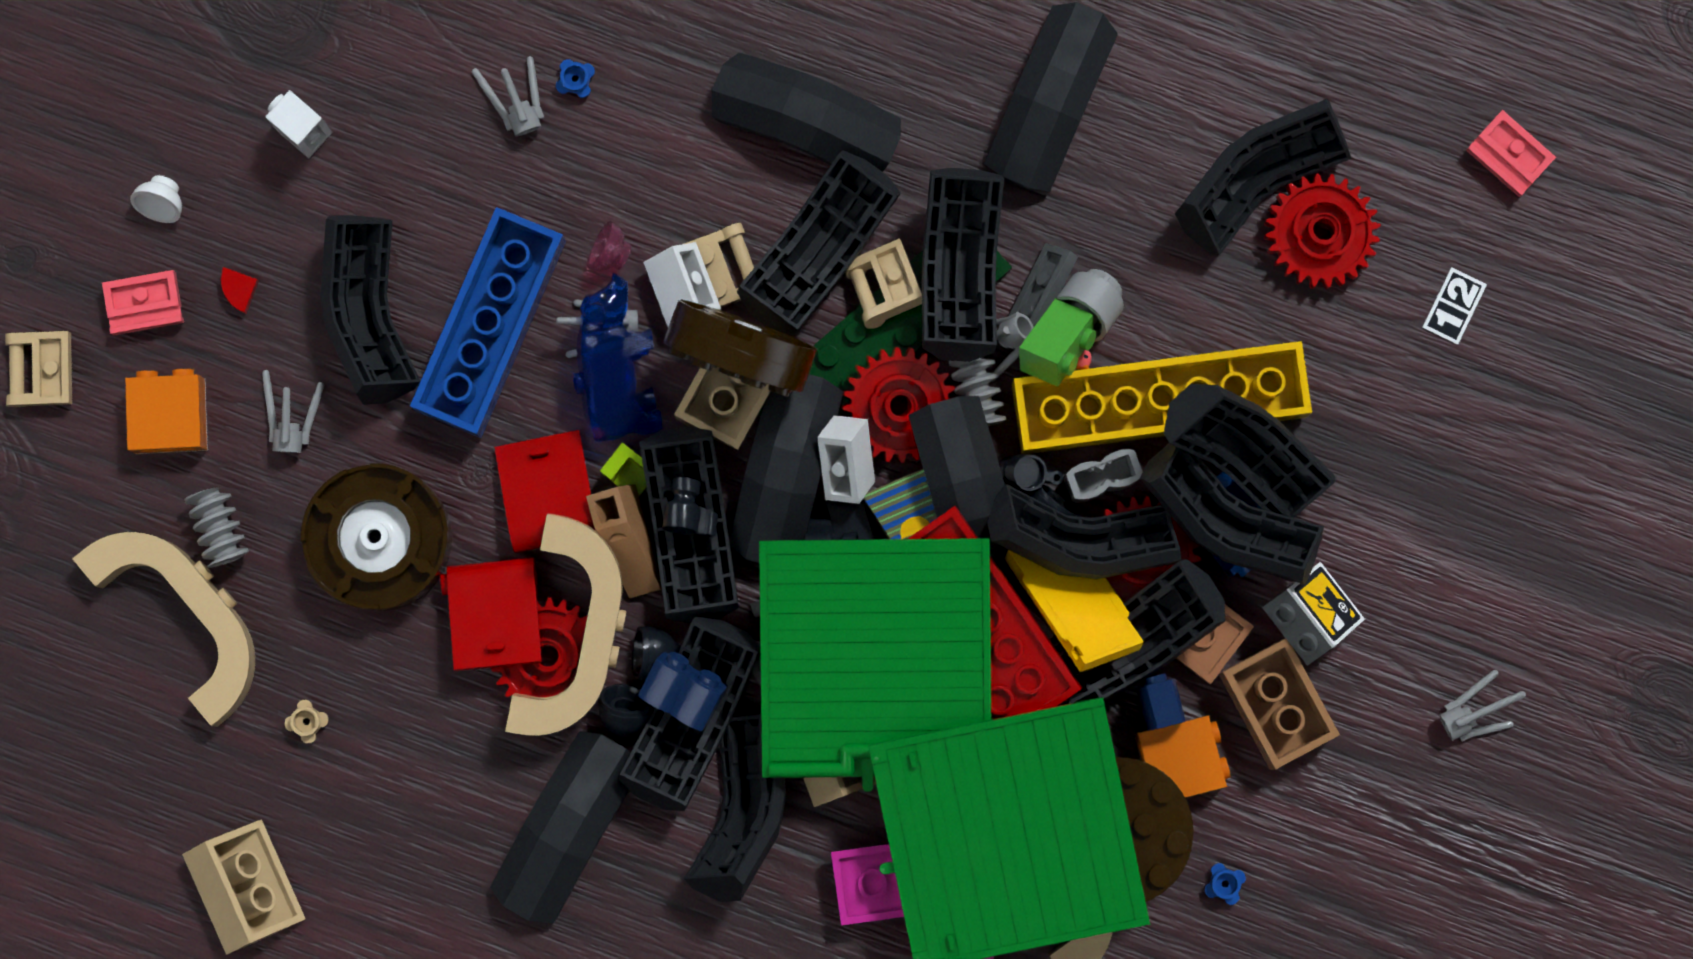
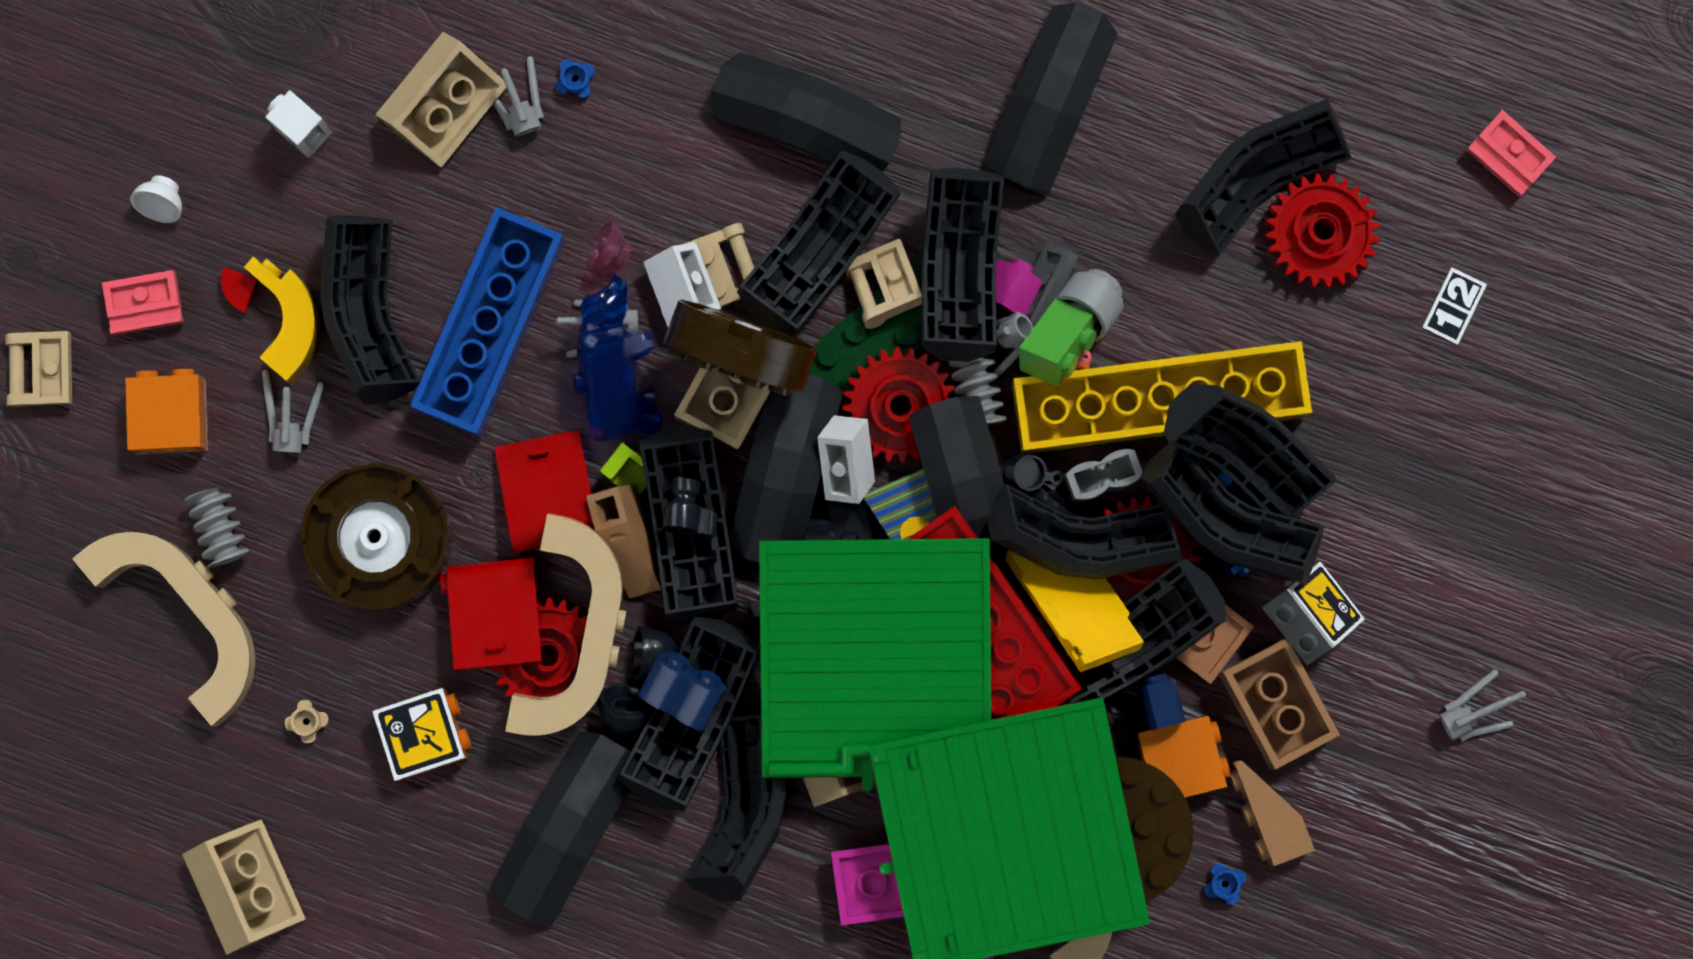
(300, 327): none -> yellow arch
(422, 734): none -> piece
(442, 99): none -> tan slope
(1015, 286): none -> dark pink brick
(1277, 824): none -> medium nougat slope

